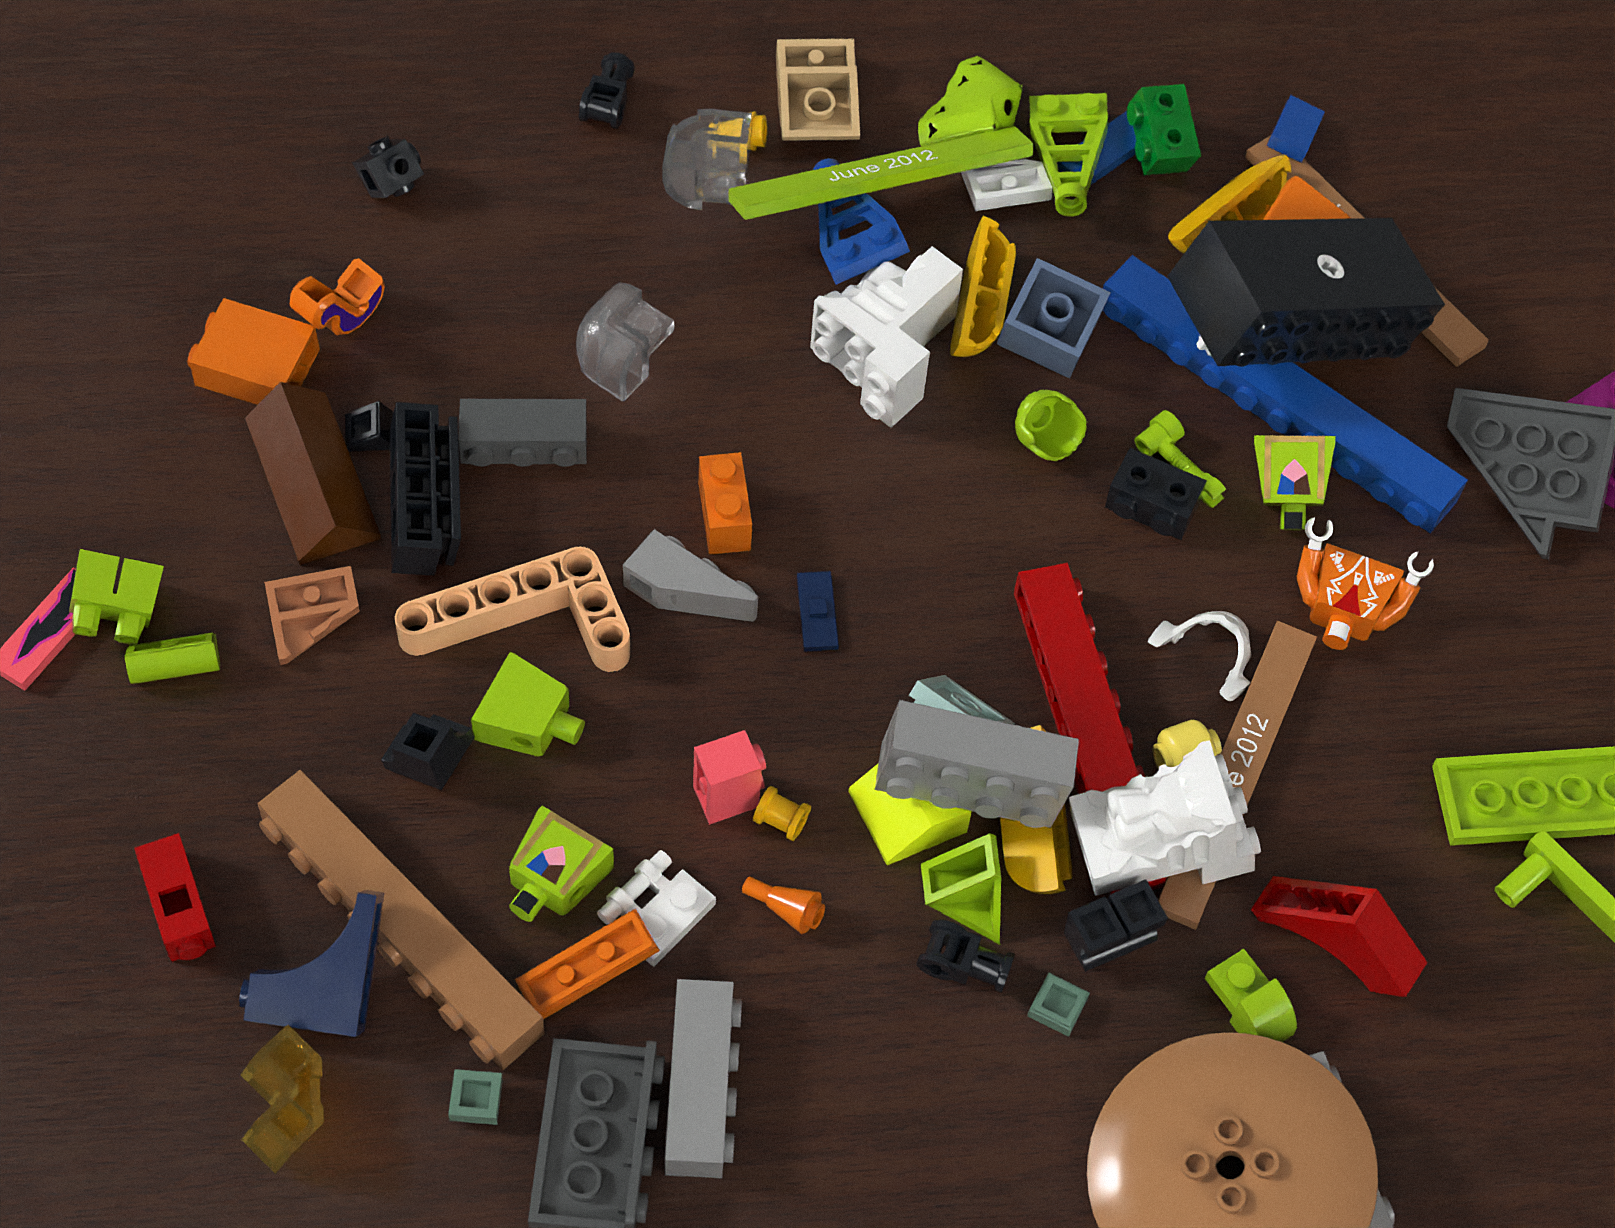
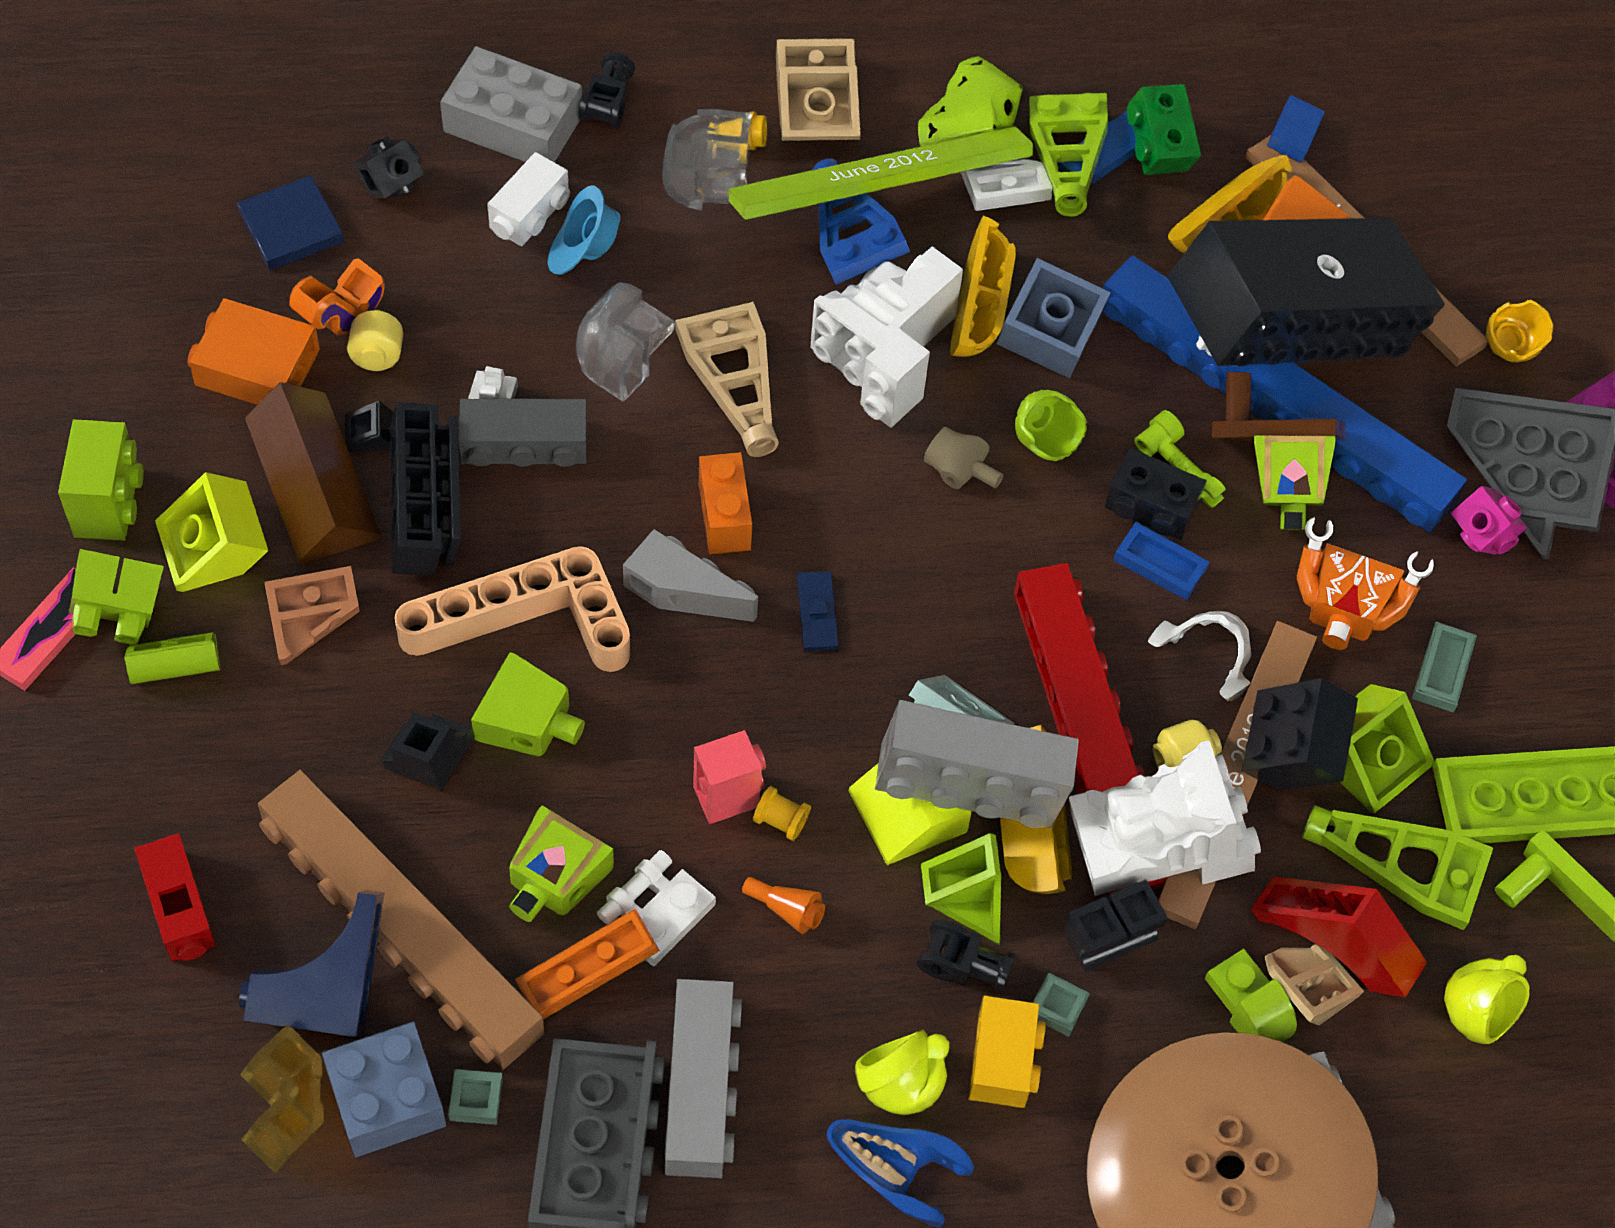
(100, 480): none -> lime brick
(211, 532): none -> neon yellow slope
(290, 222): none -> dark blue tile
(375, 340): none -> light yellow head
(384, 1089): none -> sand blue brick
(493, 385): none -> white tile
(511, 106): none -> light grey brick
(528, 199): none -> white brick
(585, 233): none -> dark azure piece
(724, 332): none -> tan plate
(892, 1156): none -> blue animal
(904, 1073): none -> neon yellow piece
(959, 458): none -> dark tan piece
(1005, 1052): none -> yellow brick
(1161, 561): none -> blue tile
(1241, 427): none -> reddish brown piece
(1300, 735): none -> black brick
(1313, 981): none -> tan slope
(1384, 747): none -> lime slope
(1444, 667): none -> sand green tile
(1456, 877): none -> lime plate
(1487, 997): none -> neon yellow piece
(1489, 521): none -> dark pink brick
(1519, 331): none -> yellow hair

